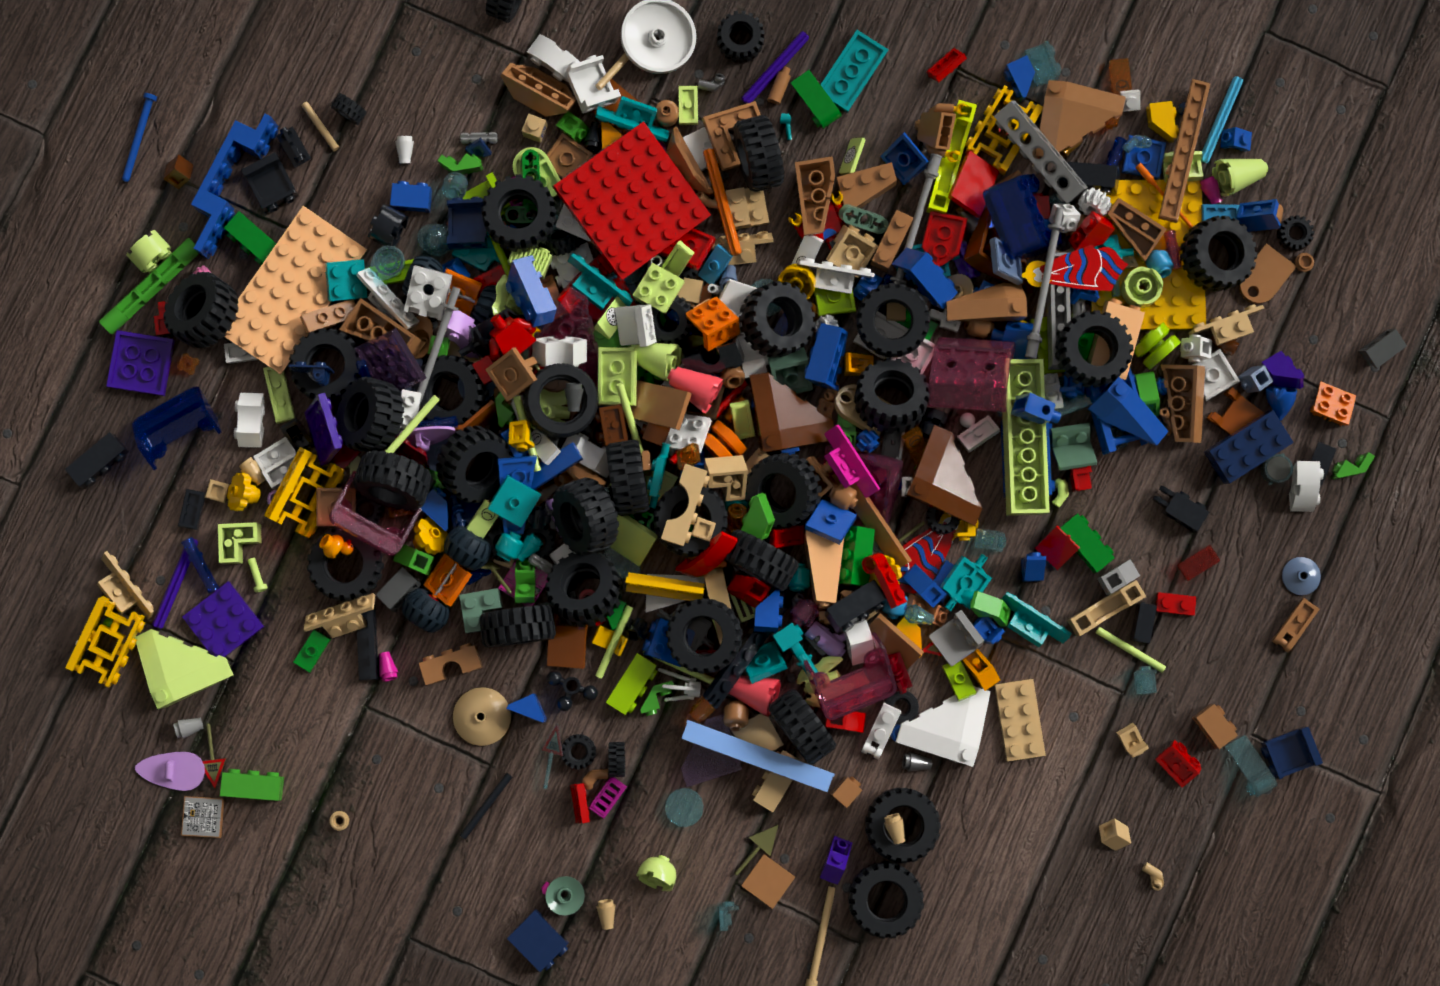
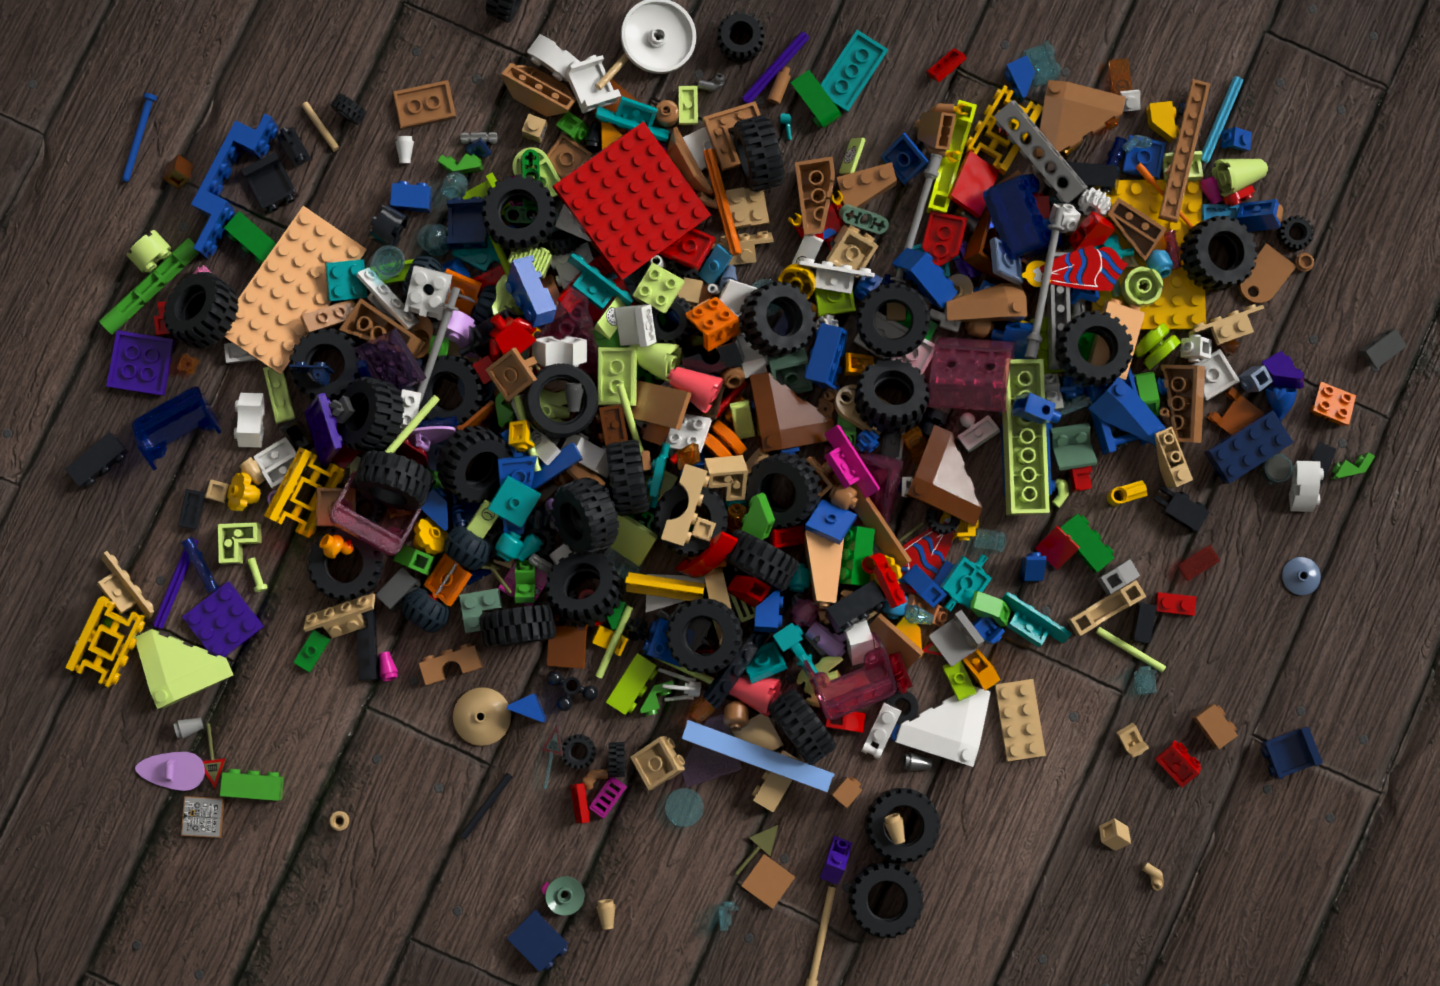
(342, 409): none -> dark grey tile
(424, 104): none -> medium nougat tile
(657, 872): yellowish green cylinder -> none
(658, 762): none -> tan plate
(678, 259): yellowish green tile -> none
(891, 241): medium nougat arch -> none
(1128, 493): none -> yellow piece
(1171, 459): none -> tan slope
(1243, 194): none -> red plate
(1252, 766): clear light blue door -> none
(1296, 624): medium nougat plate -> none

